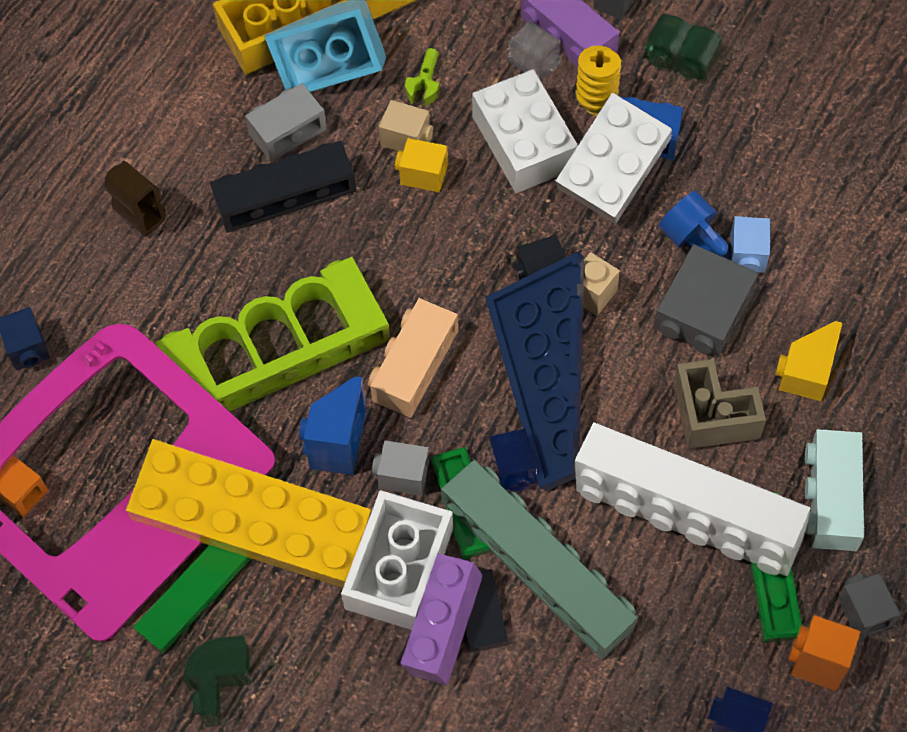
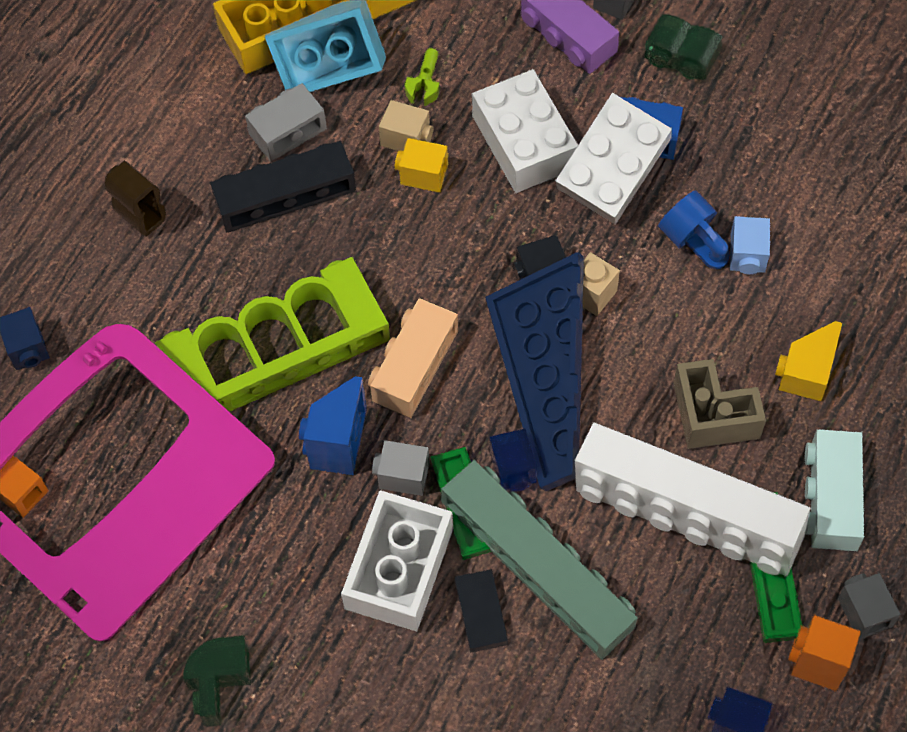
(189, 596): green tile -> none
(248, 513): yellow brick -> none
(442, 619): medium lavender brick -> none
(534, 50): clear brick -> none
(597, 77): yellow piece -> none
(705, 300): dark grey brick -> none

